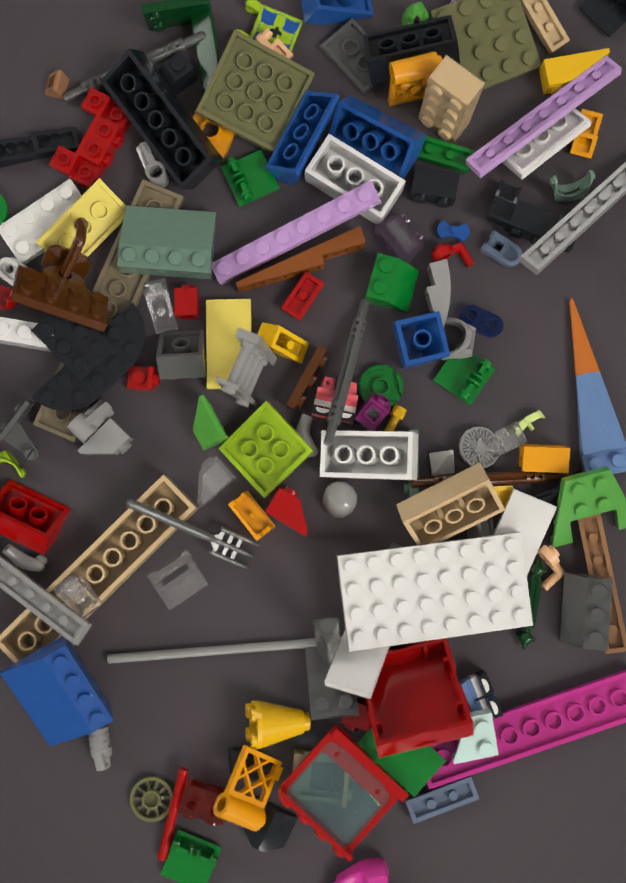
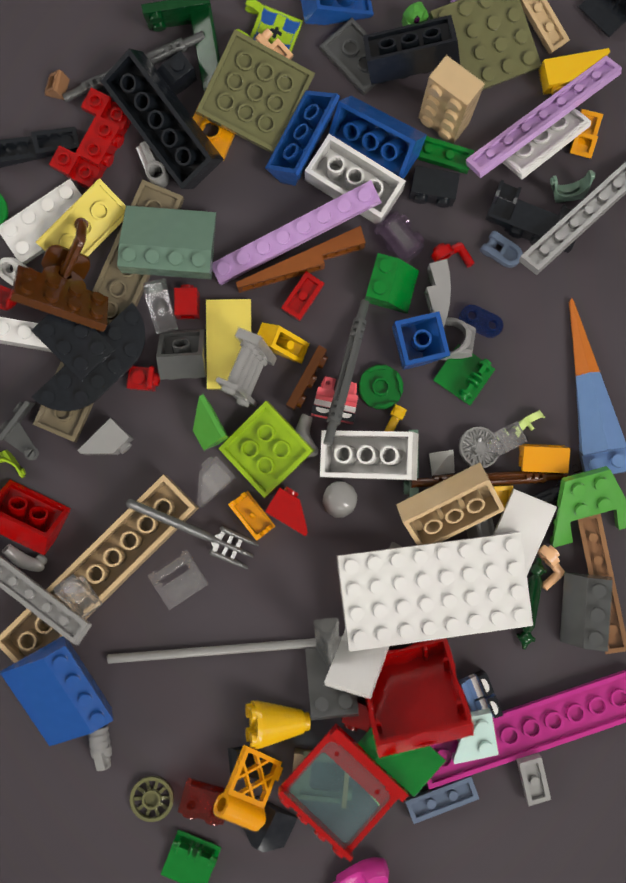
(87, 424): light grey piece -> none
(172, 814): red bar -> none
(249, 177): green hinge -> none
(373, 411): magenta window -> none
(409, 73): light orange piece -> none
(445, 230): blue piece -> none
(533, 779): none -> light grey plate

